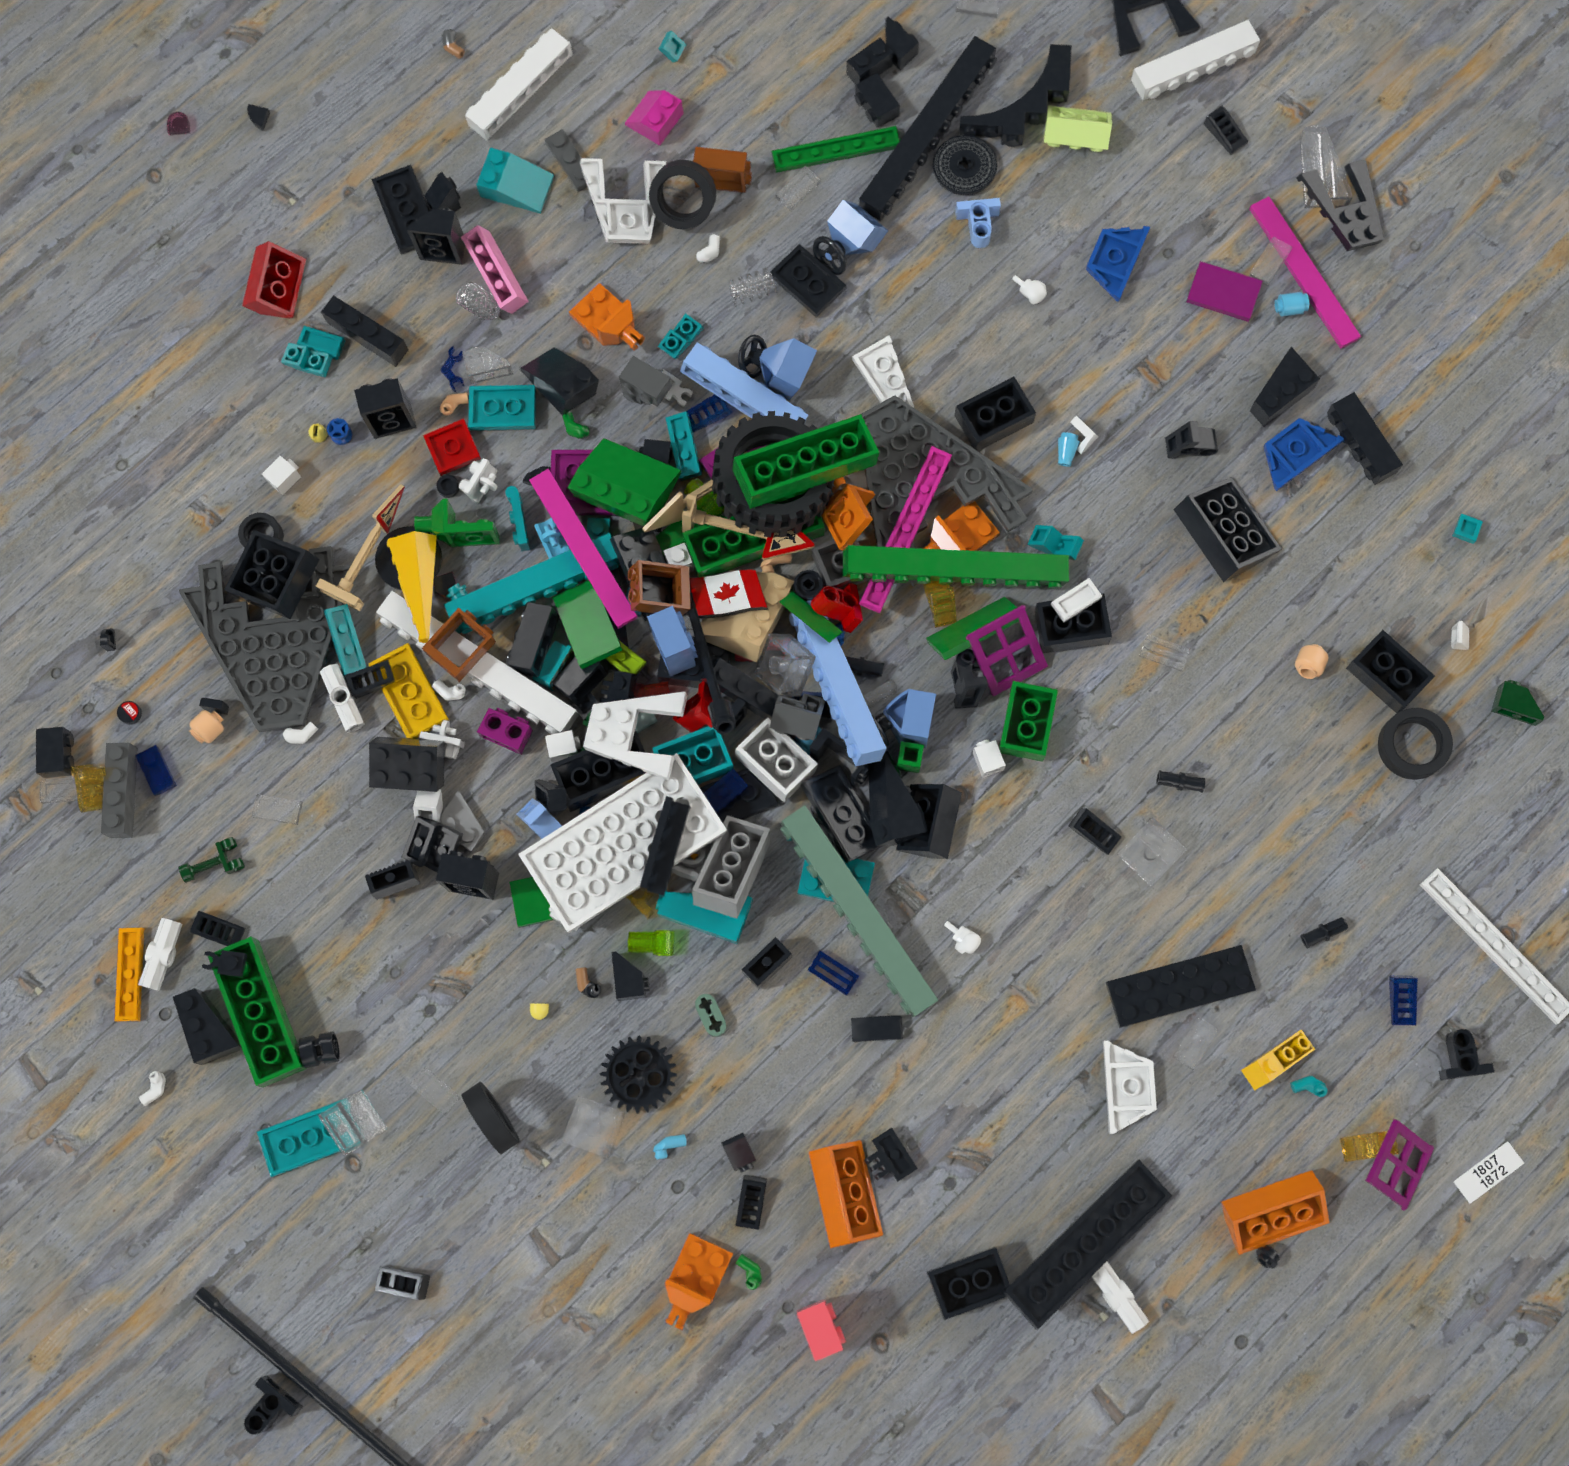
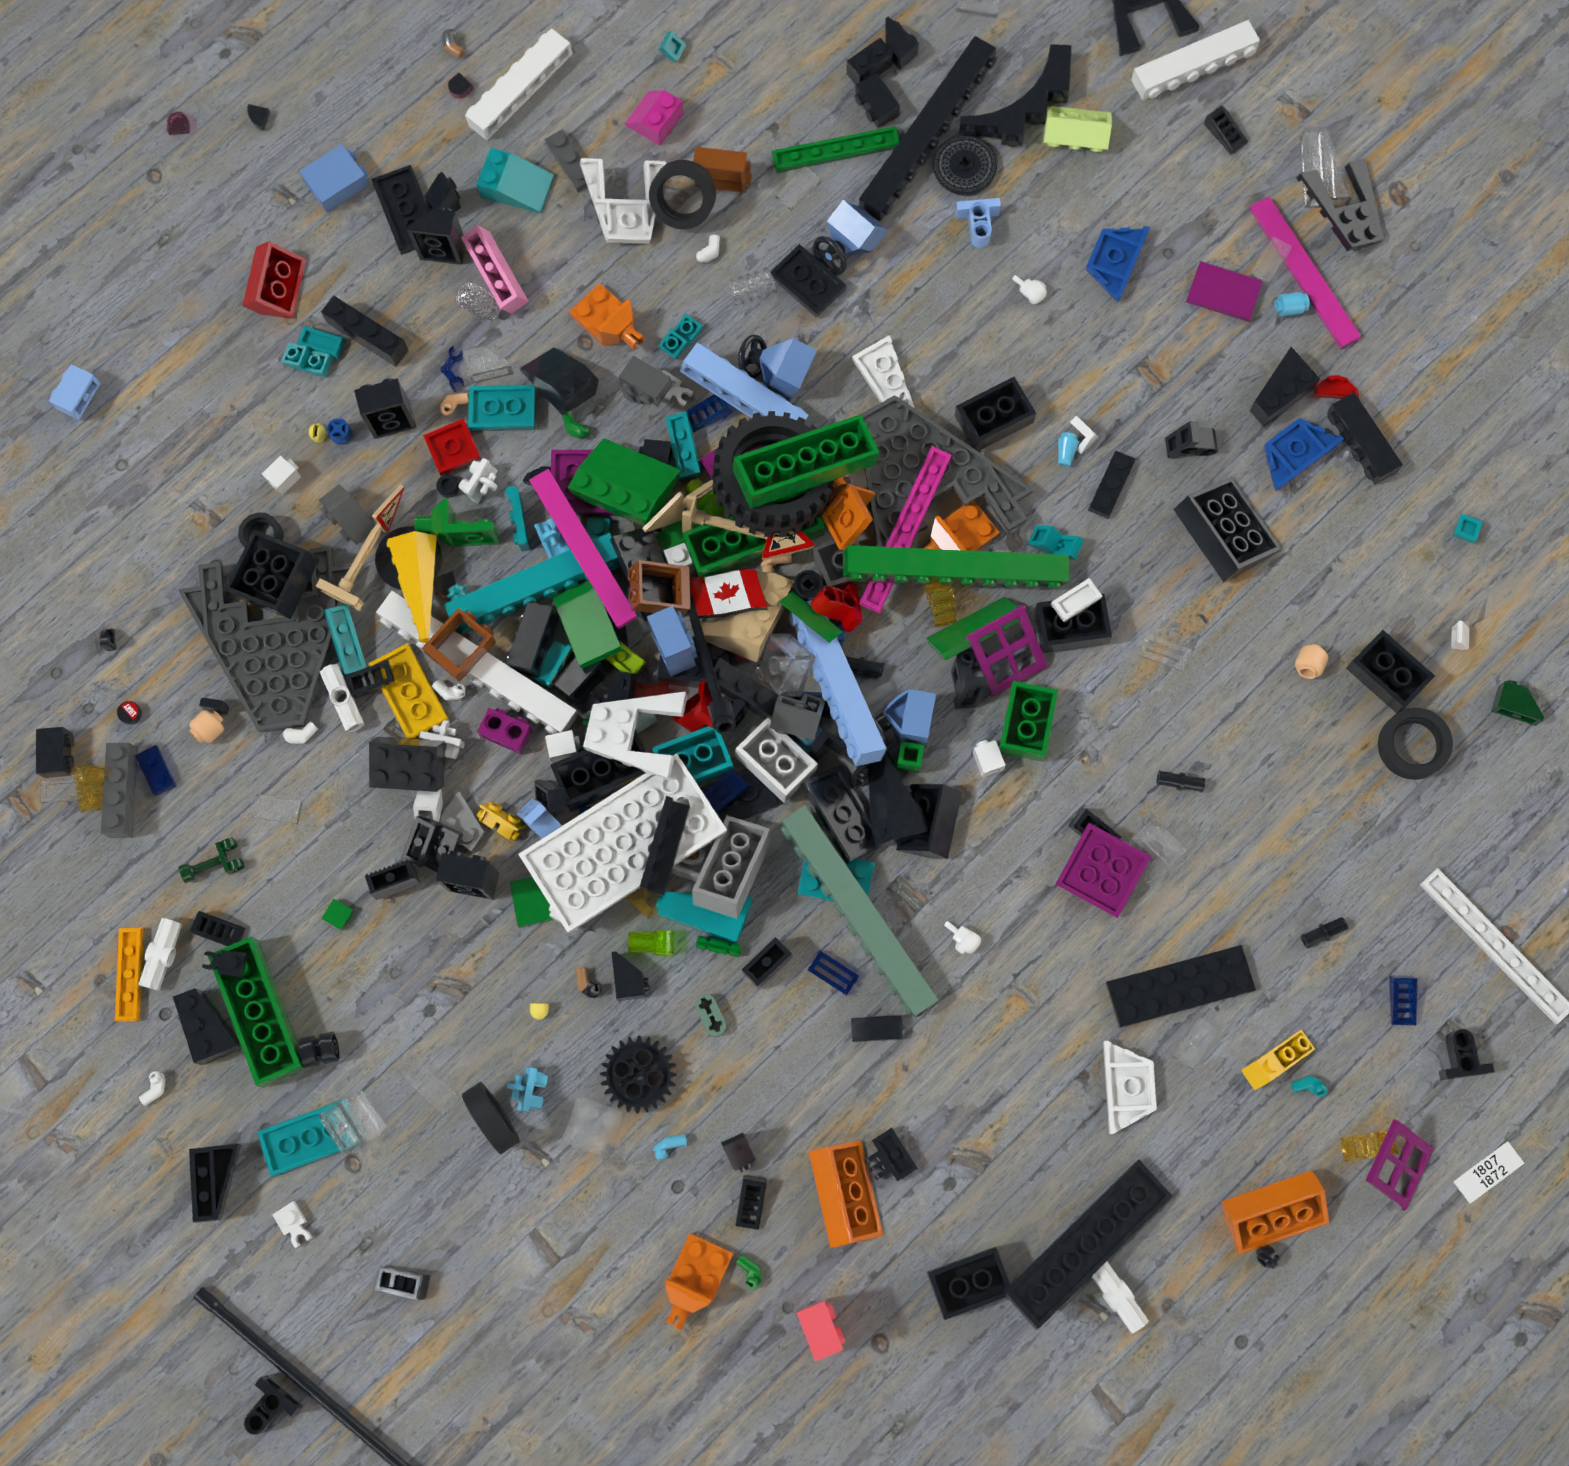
(74, 392): none -> light blue brick
(211, 1179): none -> black wedge
(290, 1221): none -> white plate
(335, 177): none -> medium blue brick
(337, 914): none -> green tile
(344, 510): none -> dark grey brick
(459, 86): none -> black tile
(508, 823): none -> yellow hinge
(527, 1100): none -> medium azure hips
(718, 946): none -> green axle
(1103, 870): none -> magenta plate
(1111, 484): none -> black plate
(1335, 387): none -> red tile

